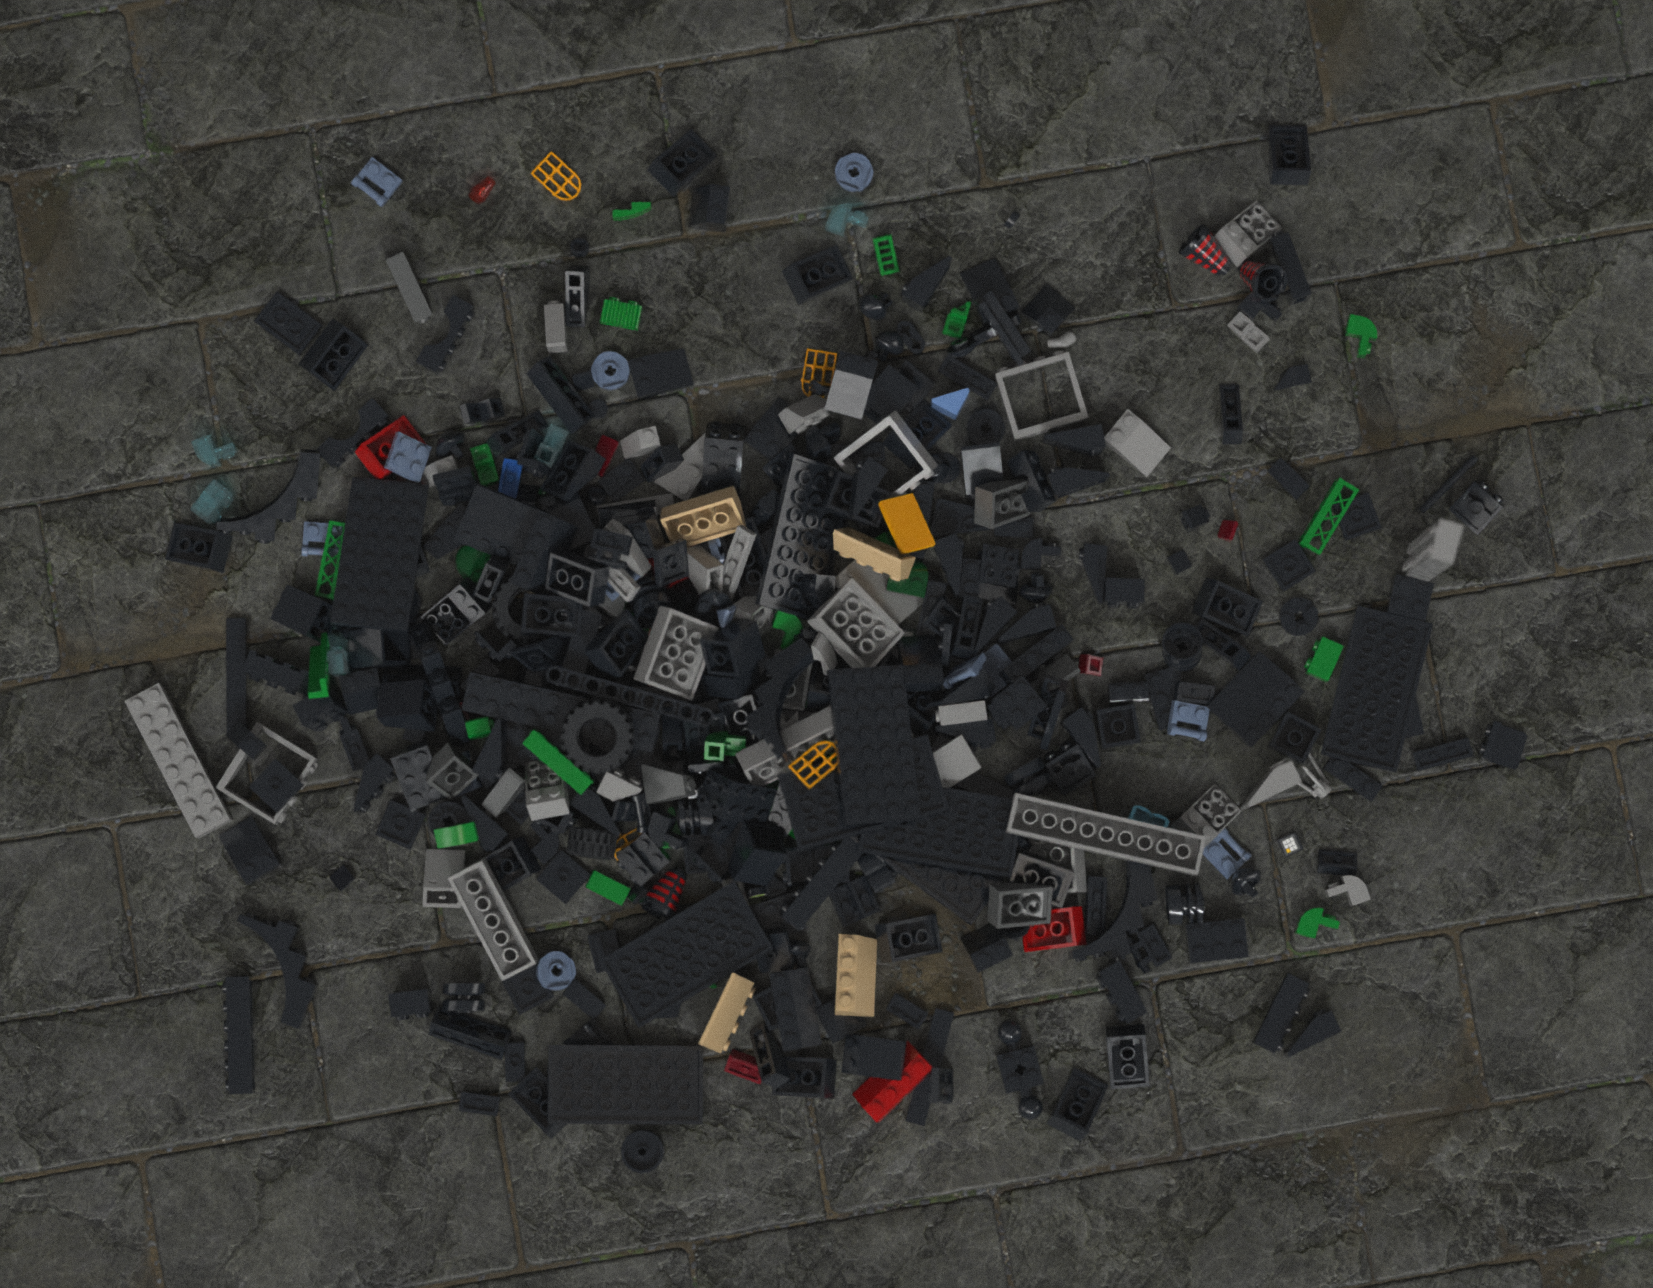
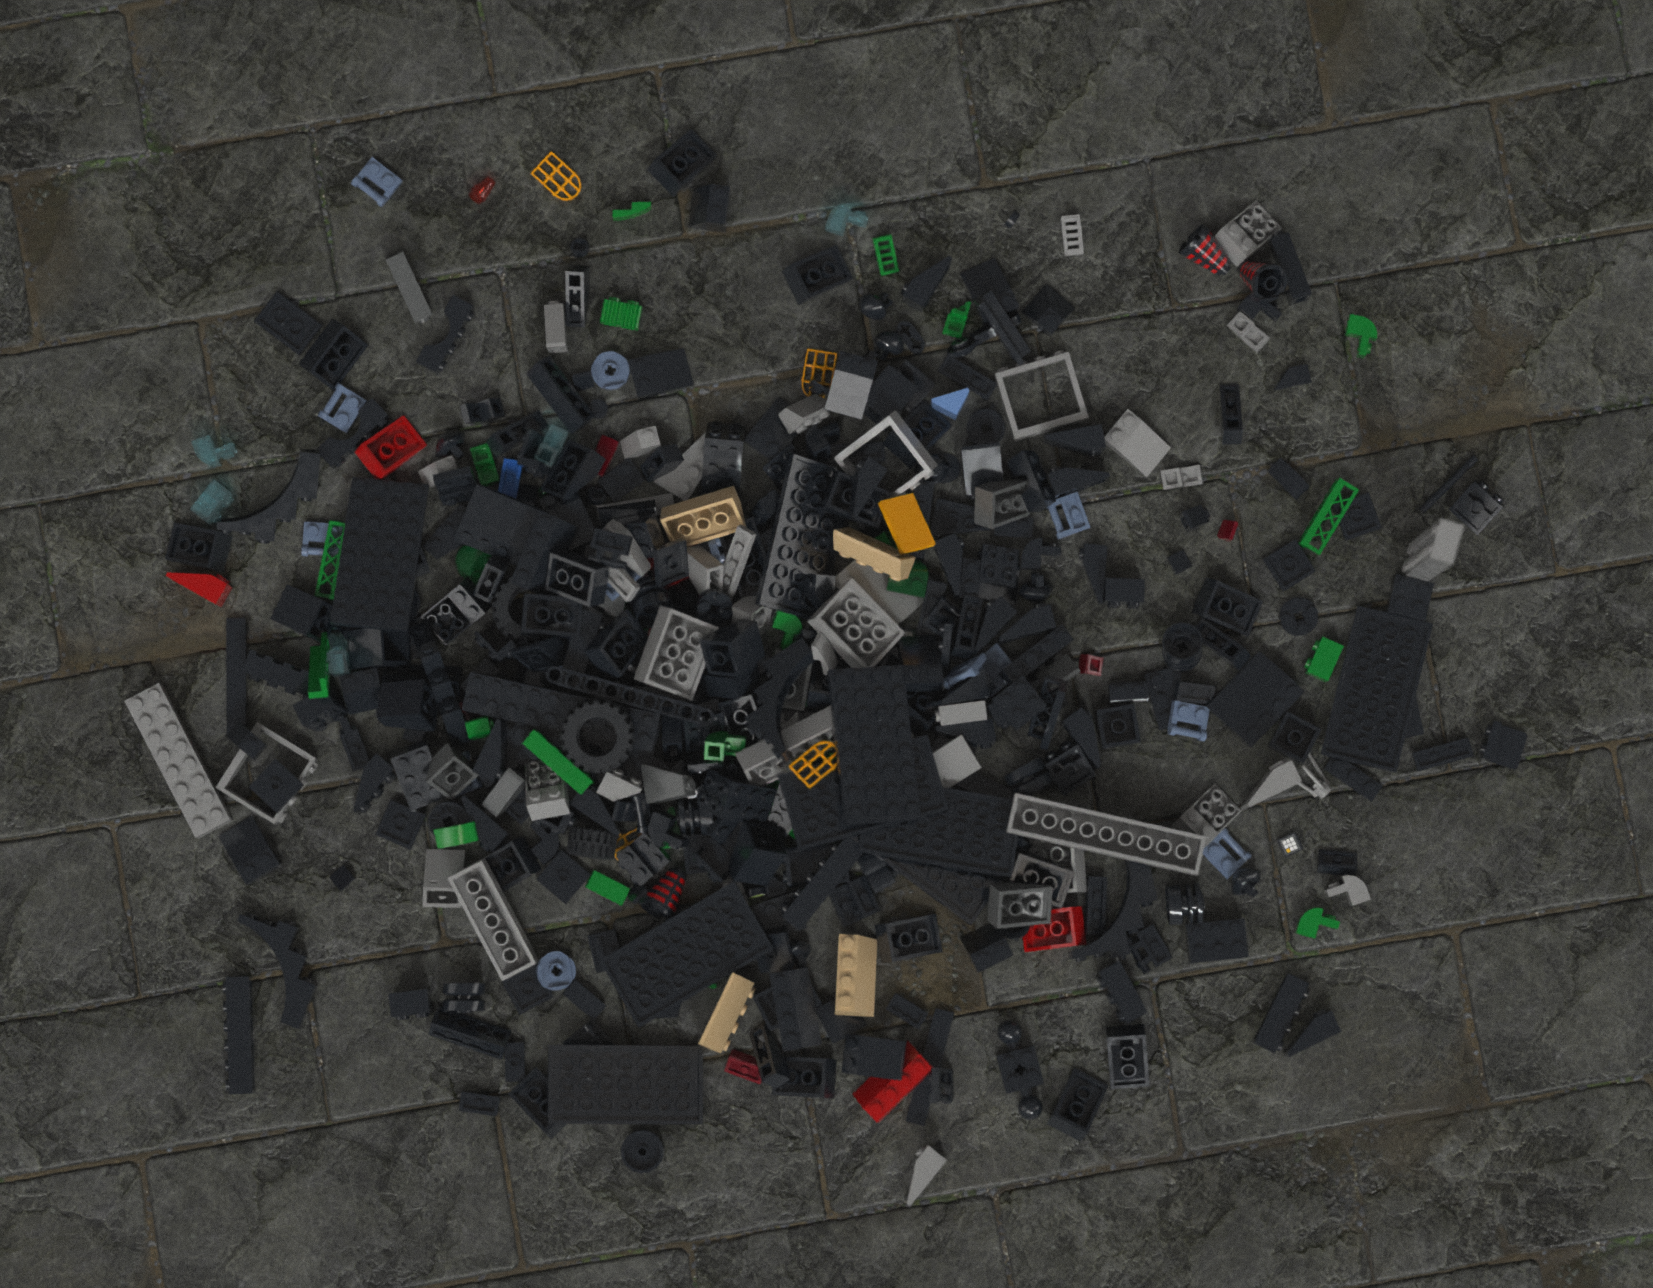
(207, 586): none -> red slope
(347, 412): none -> sand blue plate
(407, 457): sand blue plate -> none
(726, 615): sand blue slope -> none
(848, 163): sand blue plate -> none
(925, 1167): none -> light grey slope
(1063, 341): light grey arm -> none
(1072, 218): none -> light grey slope
(1074, 515): none -> sand blue plate
(1144, 815): medium azure brick -> none
(1181, 477): none -> light grey slope
(1289, 155): black slope -> none

